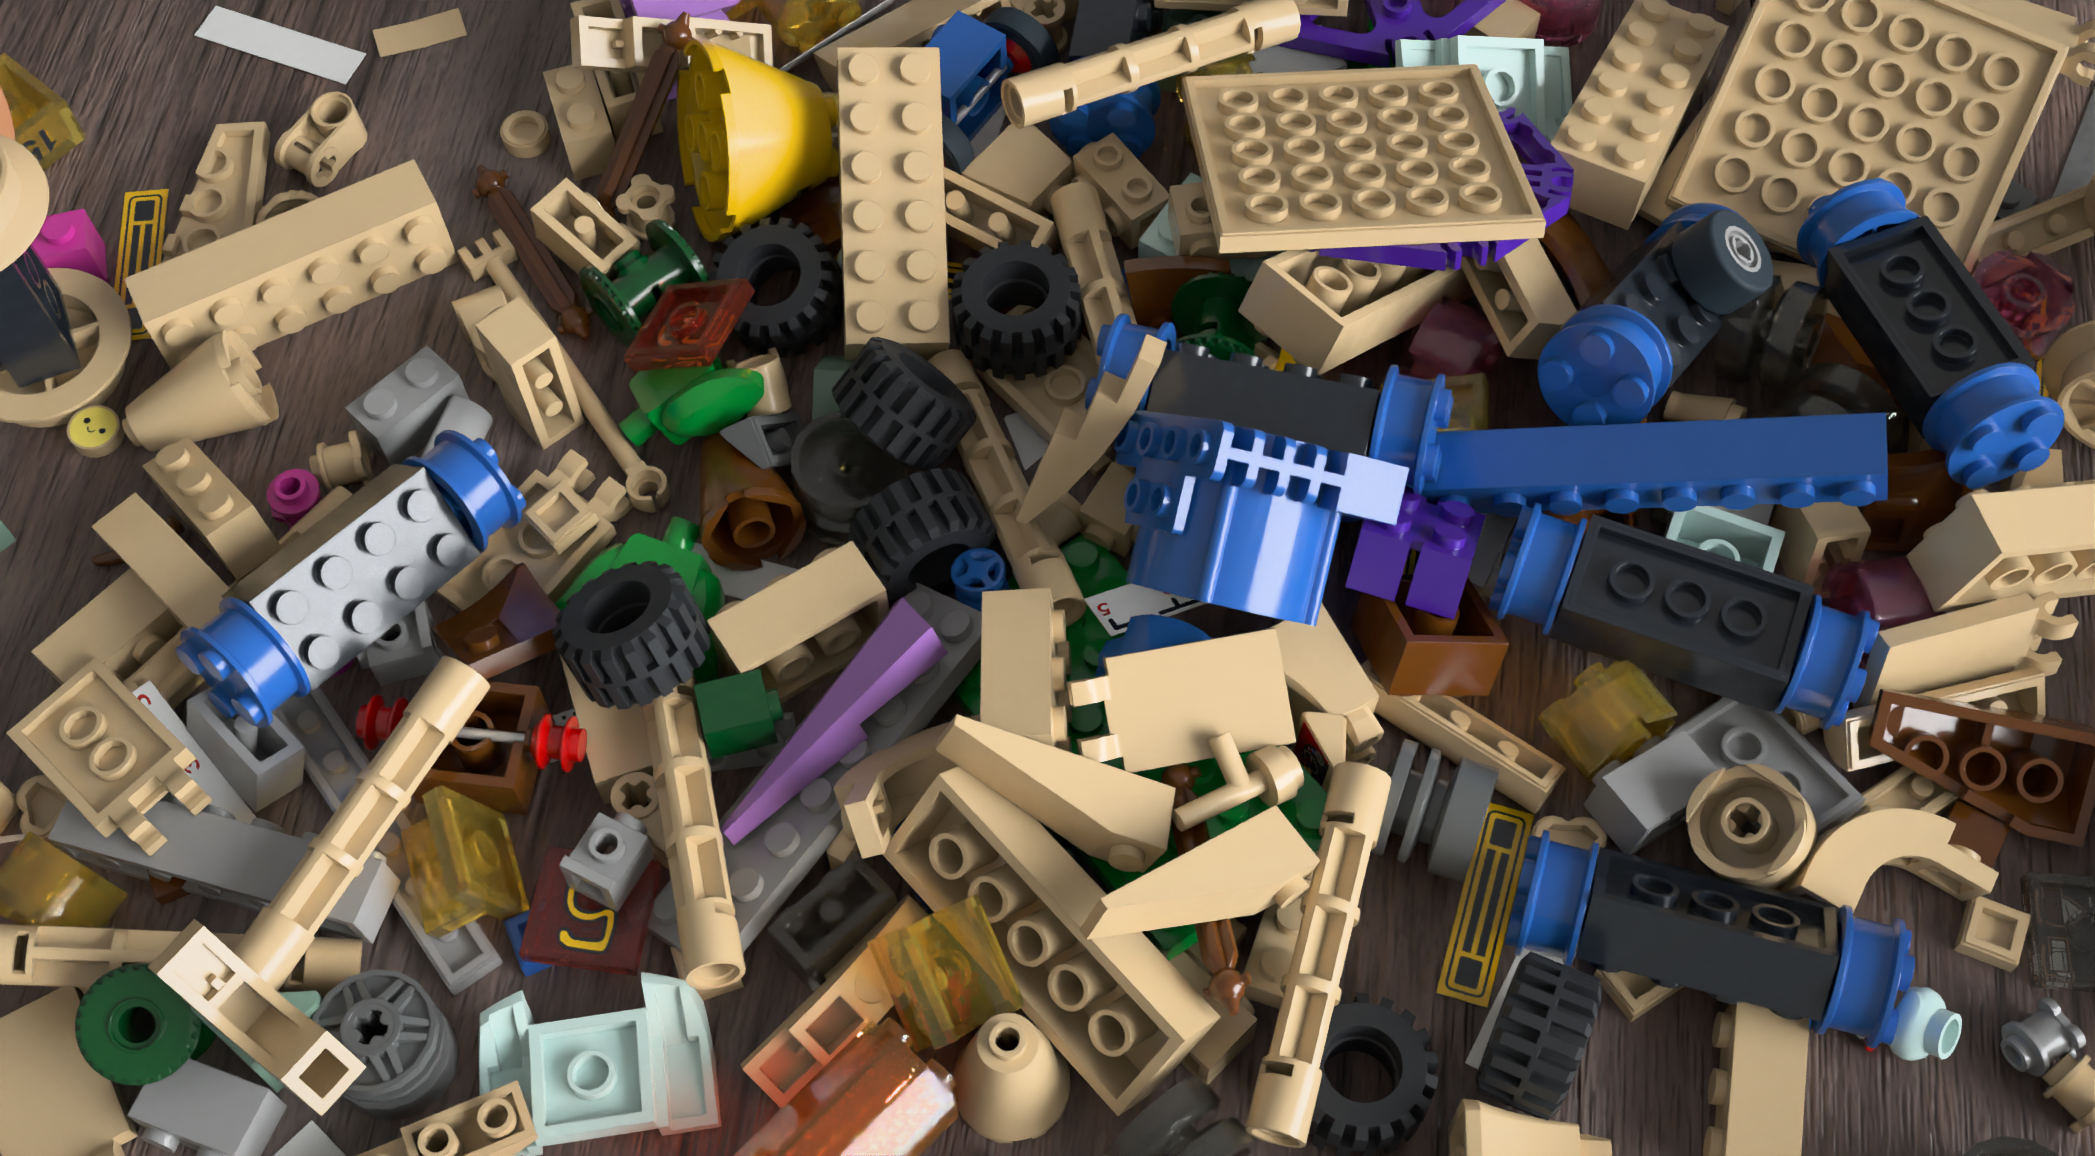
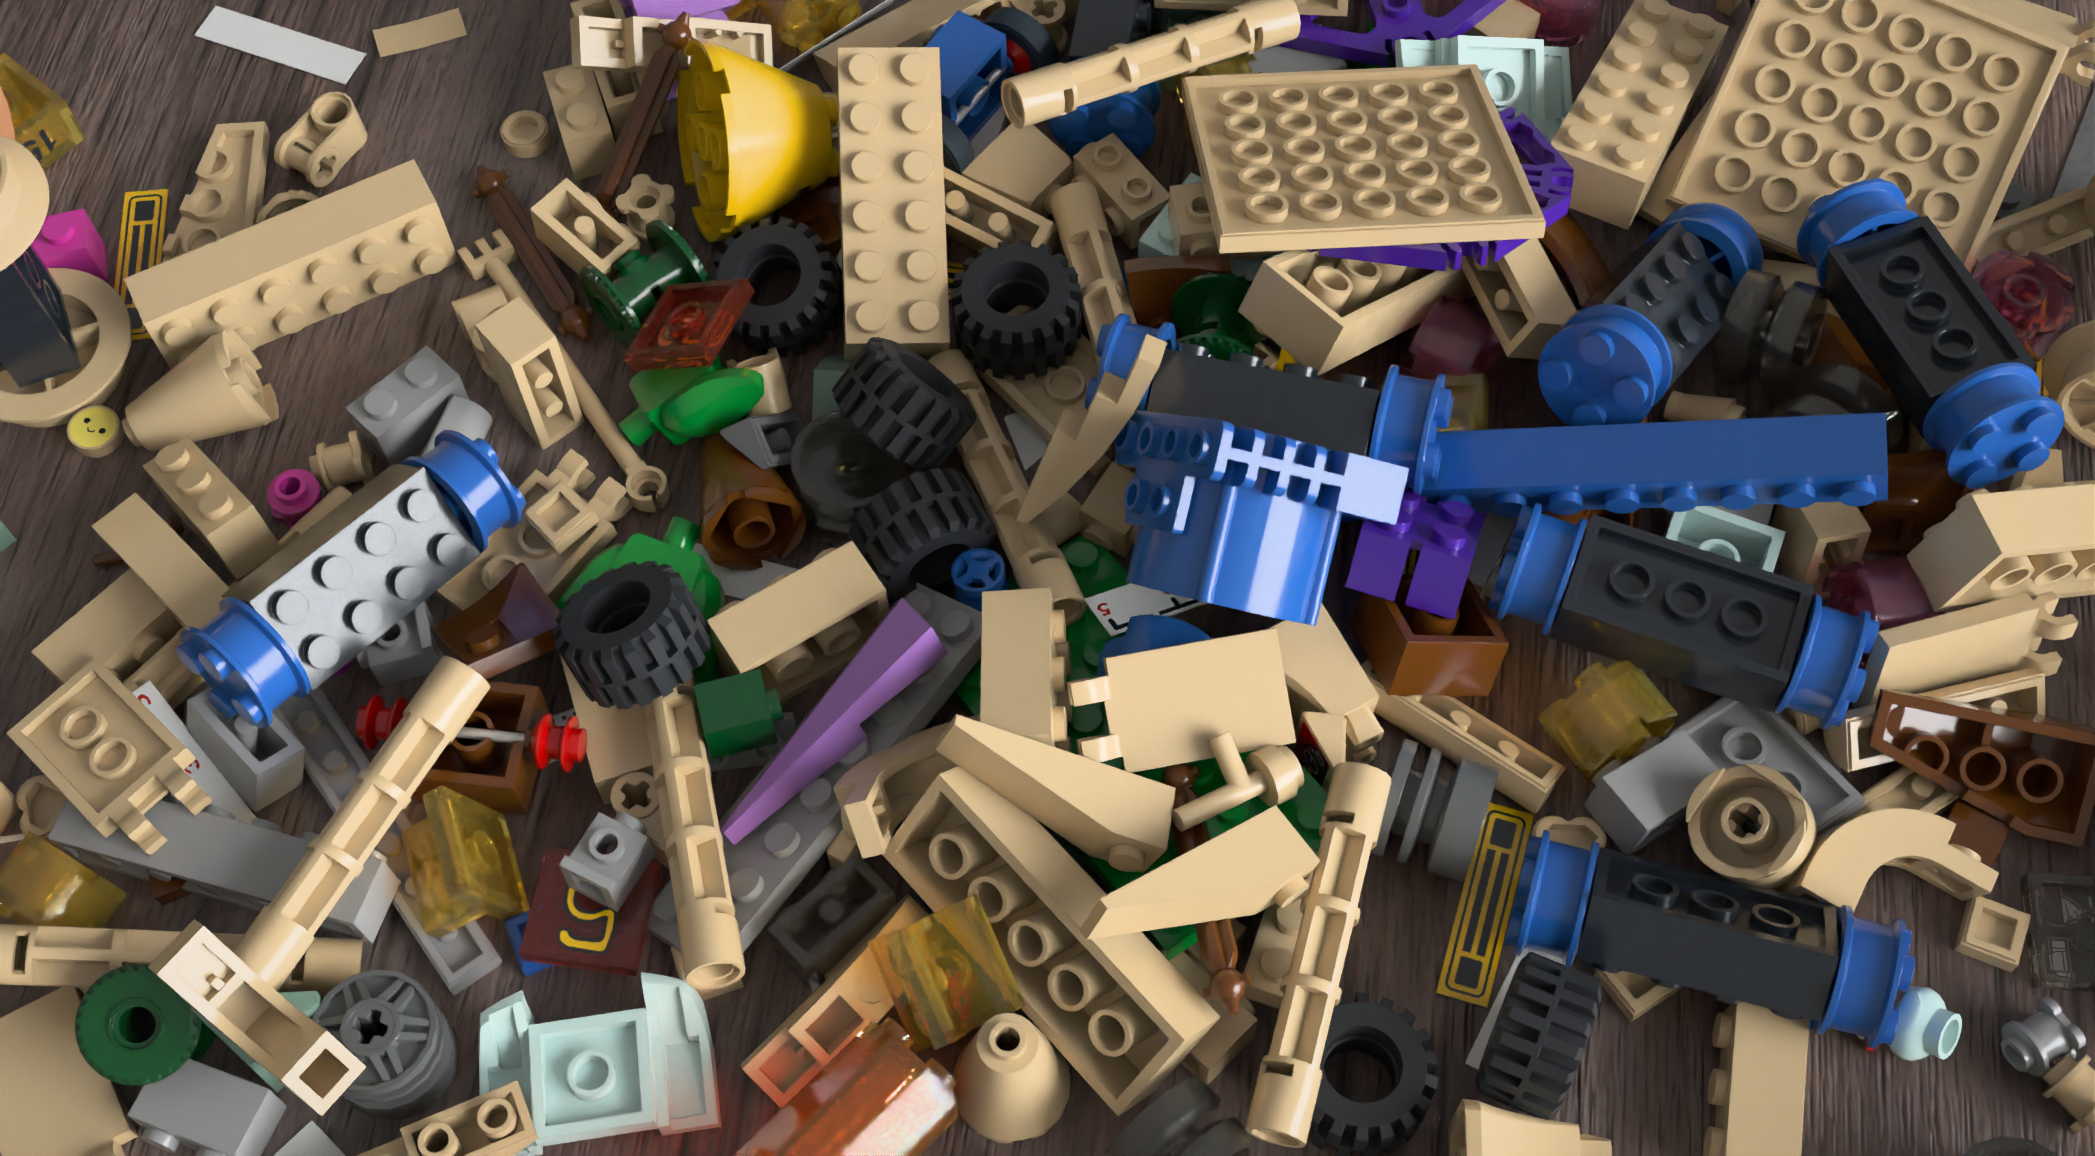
(1722, 262): black wheel -> none

